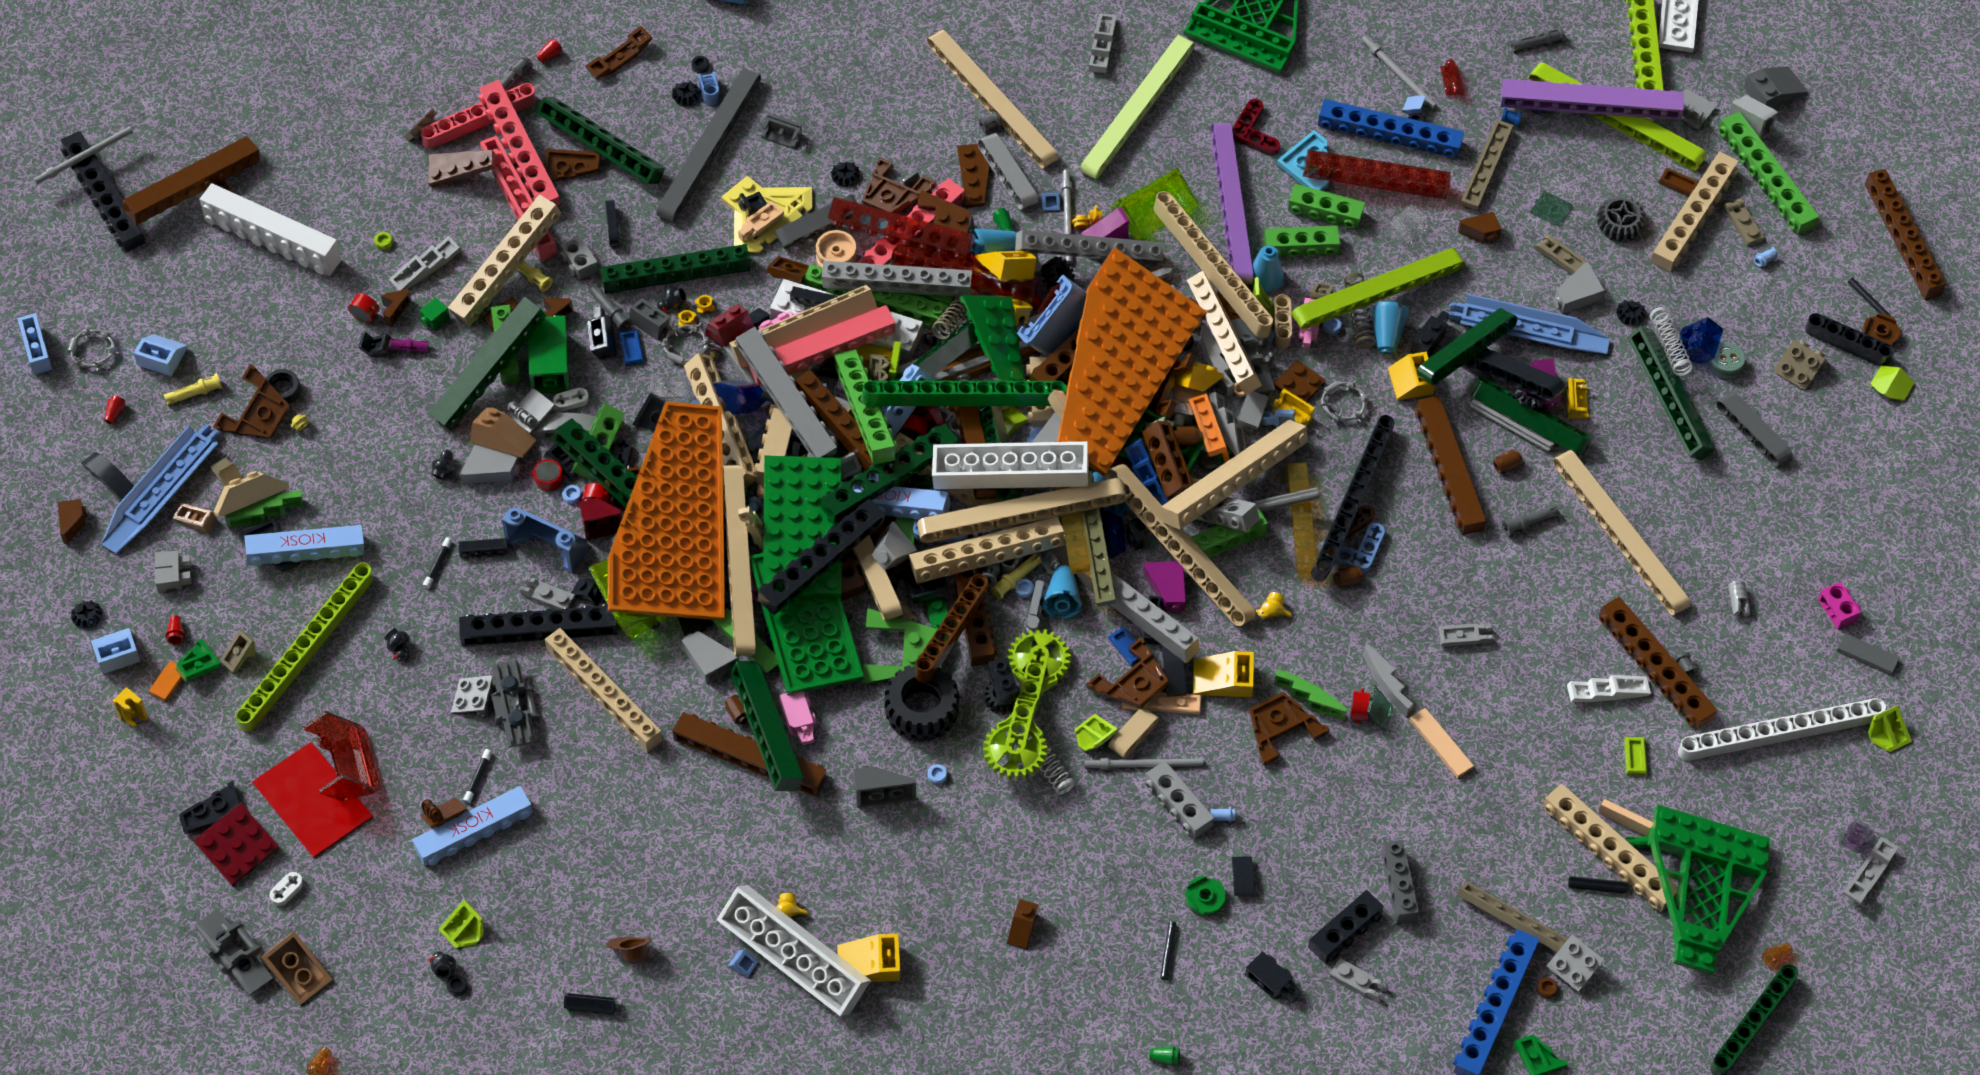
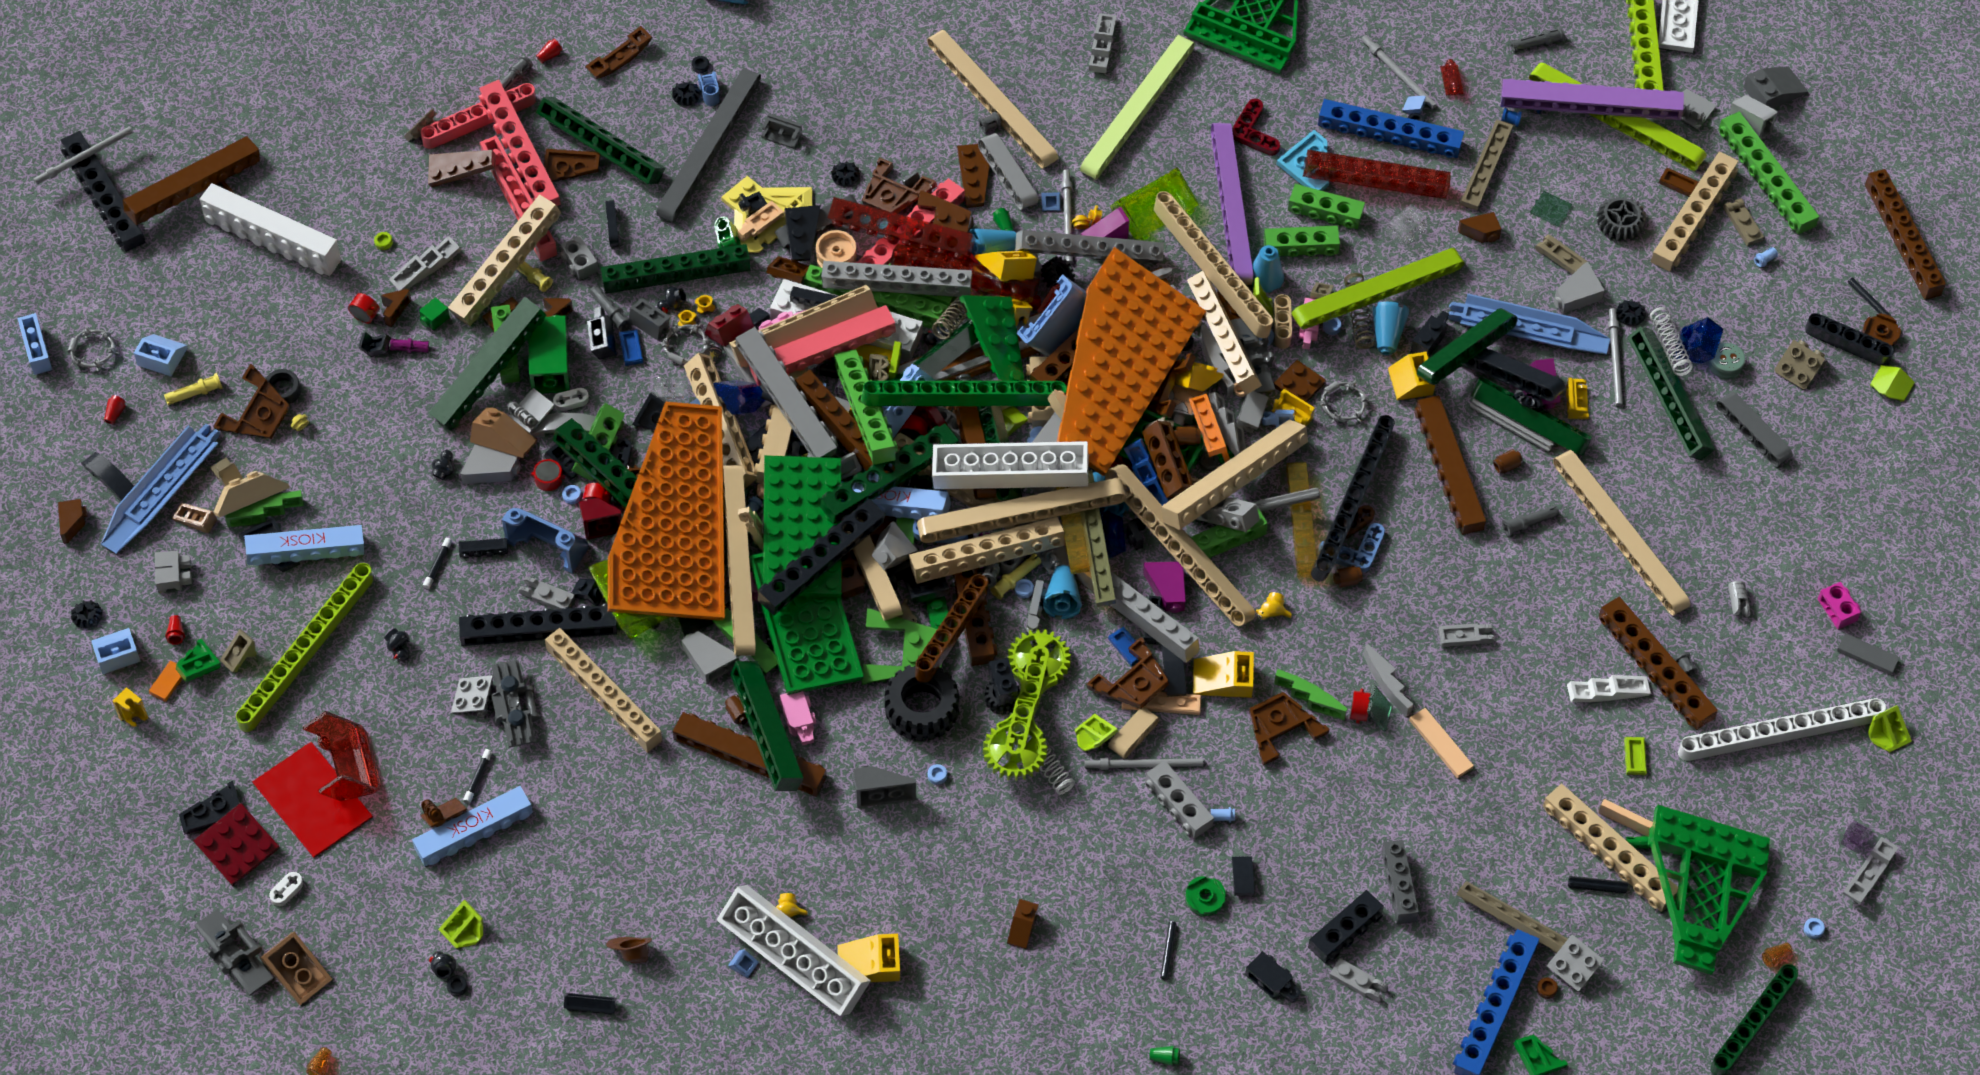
(726, 233): none -> green piece
(801, 230): none -> black wing
(1613, 327): none -> light grey bar
(1814, 928): none -> light blue tile

